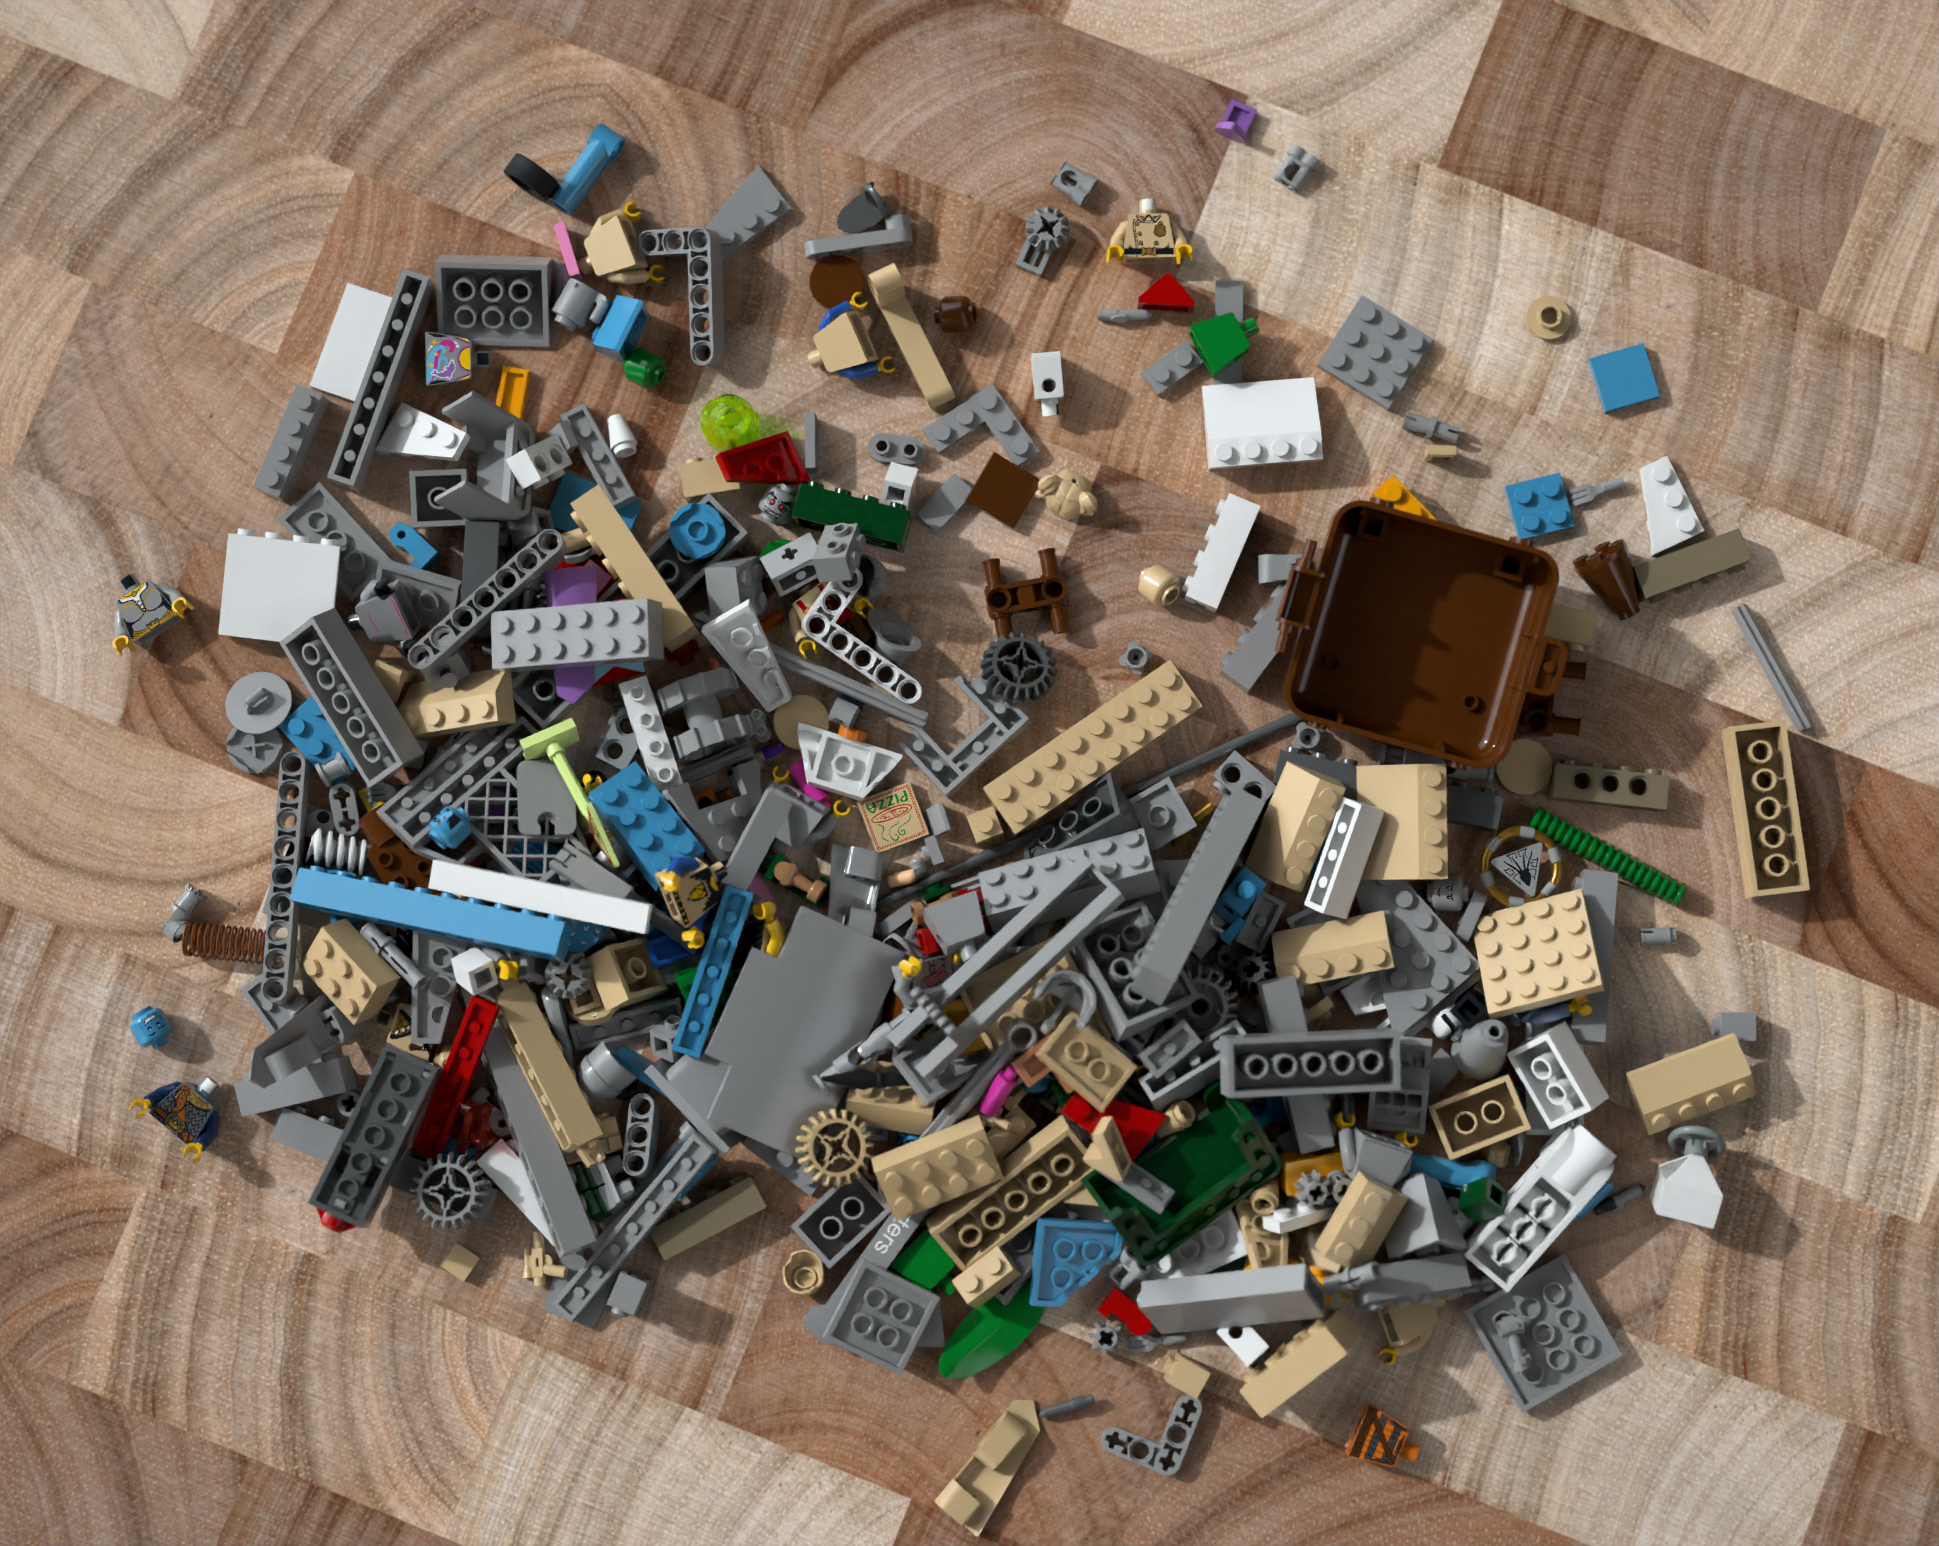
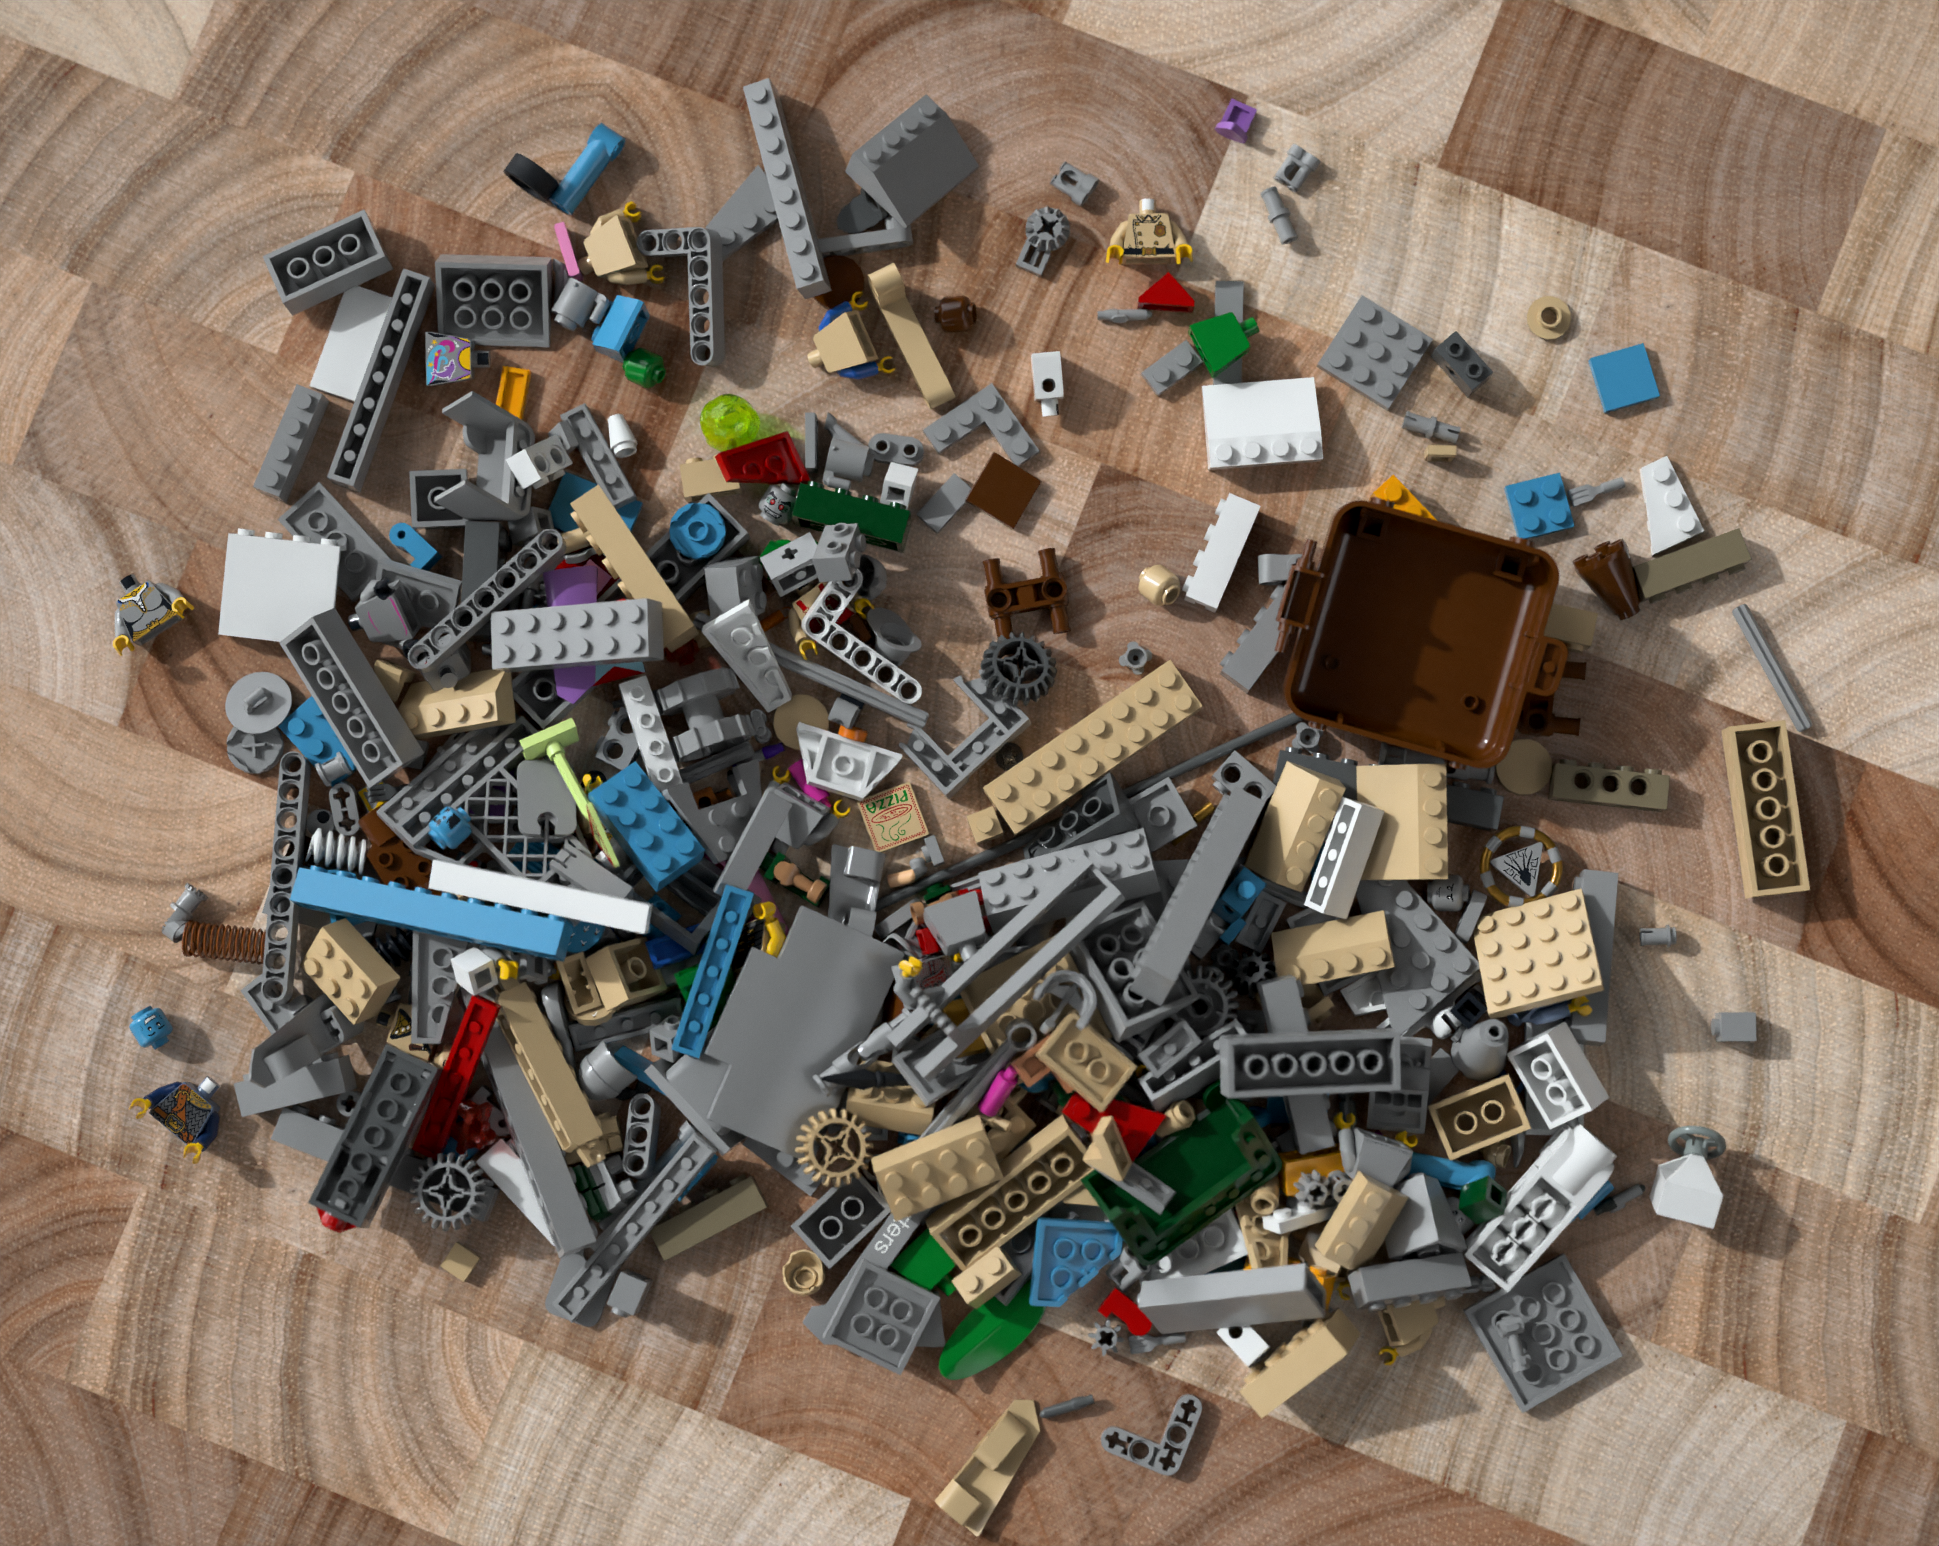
(327, 262): none -> light grey brick
(386, 947): light grey pin -> none
(421, 435): white wing -> none
(539, 1263): tan piece -> none
(577, 986): light grey gear -> none
(691, 894): torso -> none
(787, 189): none -> light grey brick
(845, 458): none -> light grey piece
(912, 162): none -> light grey slope
(937, 820): light grey slope -> none
(1008, 756): none -> clear smoke tile
(1067, 494): tan hair -> none
(1185, 1374): tan brick -> none
(1279, 215): none -> light grey pin
(1285, 893): none -> light grey axle
(1352, 1278): light grey pin -> none
(1380, 1439): torso -> none
(1461, 364): none -> dark grey brick
(1607, 856): green piece -> none
(1690, 1084): tan slope -> none

